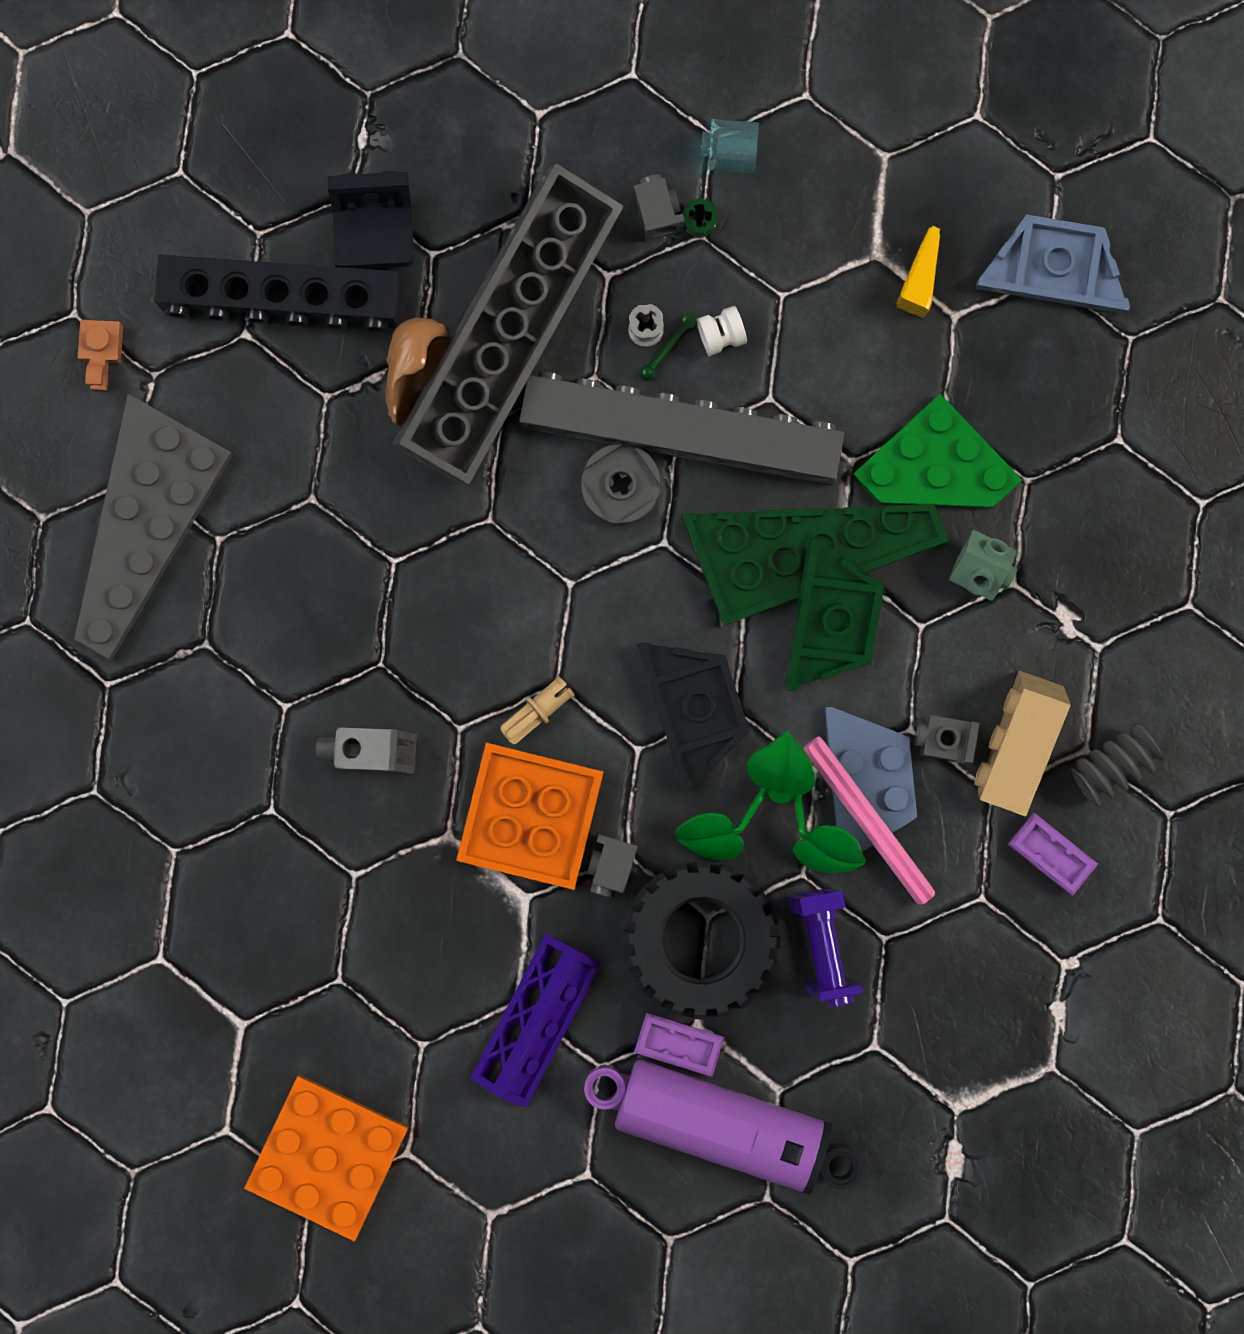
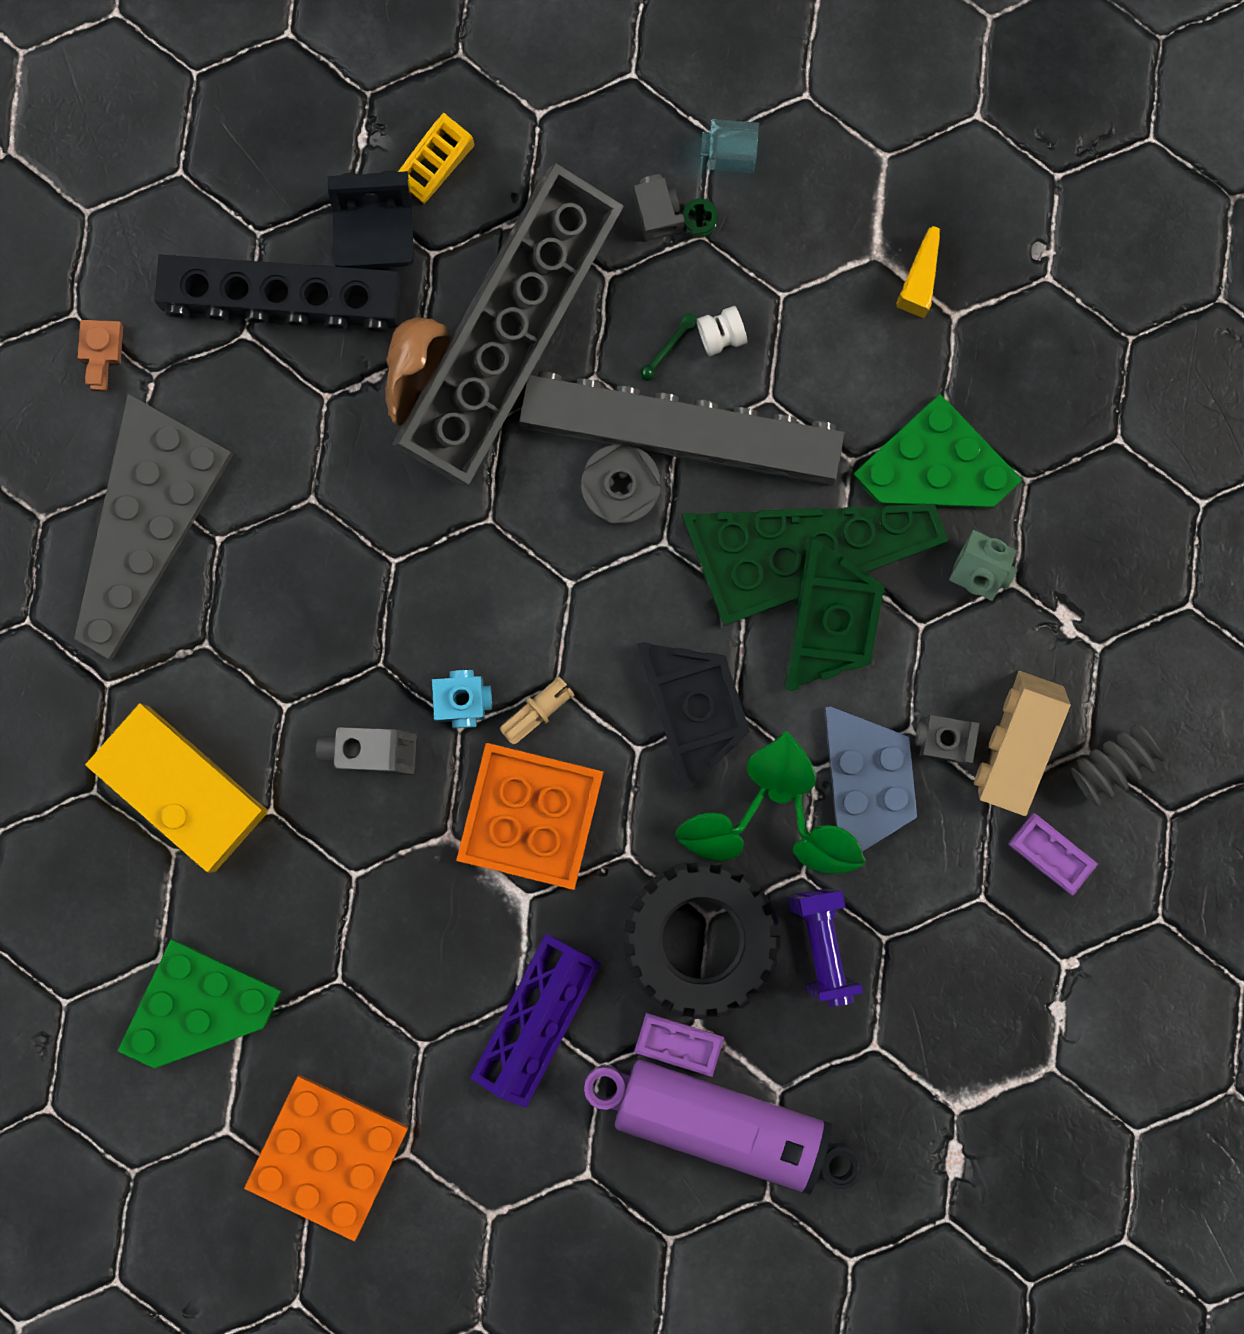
(177, 788): none -> yellow brick
(195, 1006): none -> green plate
(446, 694): none -> medium azure brick
(456, 154): none -> yellow slope
(611, 866): dark grey brick -> none
(644, 314): light grey bush -> none
(869, 820): bright pink axle -> none
(1057, 264): sand blue wing -> none

